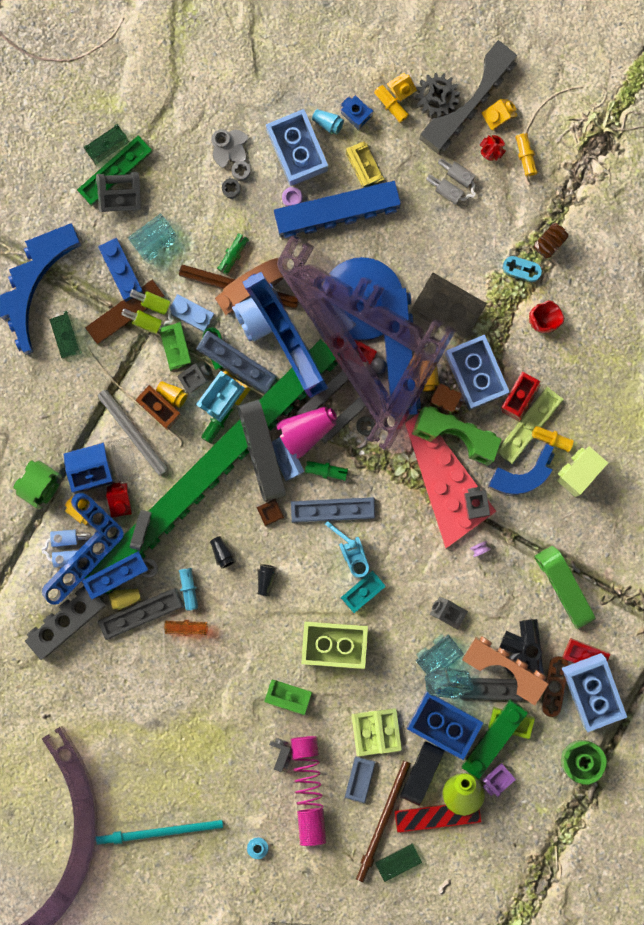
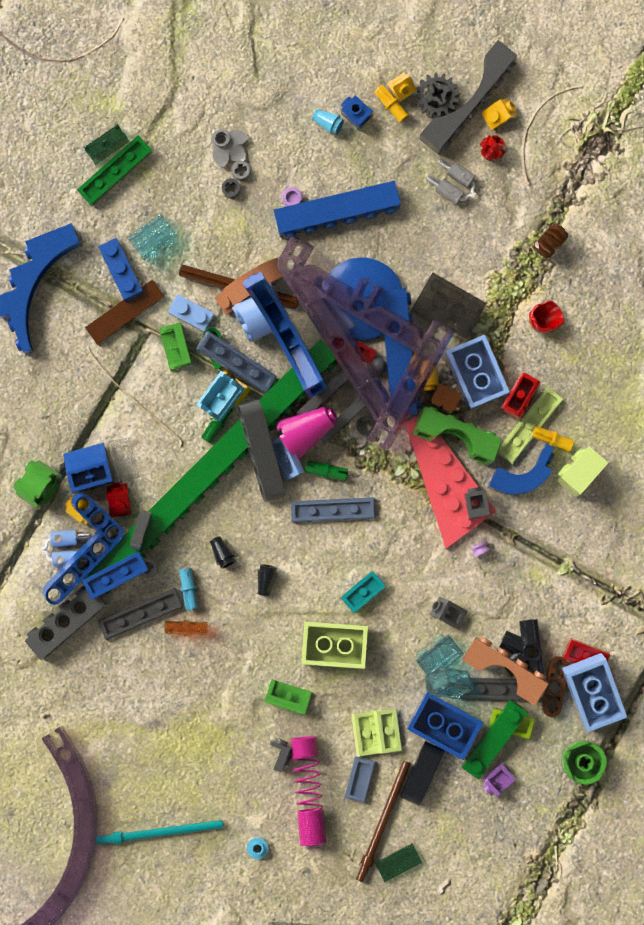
(65, 335): clear green panel -> none
(118, 199): dark grey plate -> none
(122, 598): light yellow cone -> none
(132, 432): light grey axle -> none
(151, 302): lime piece -> none
(158, 407): dark orange brick -> none
(174, 395): yellow cone -> none
(196, 376): dark grey bracket -> none
(233, 254): green pin -> none
(270, 512): reddish brown tile -> none
(297, 147): light blue brick -> none
(352, 543): medium azure hinge -> none
(355, 556): medium azure piece -> none
(364, 165): light yellow hinge -> none
(431, 817): tile -> none
(463, 794): lime cone -> none
(523, 264): medium azure beam -> none
(526, 155): yellow pin -> none
(565, 586): bright green beam -> none

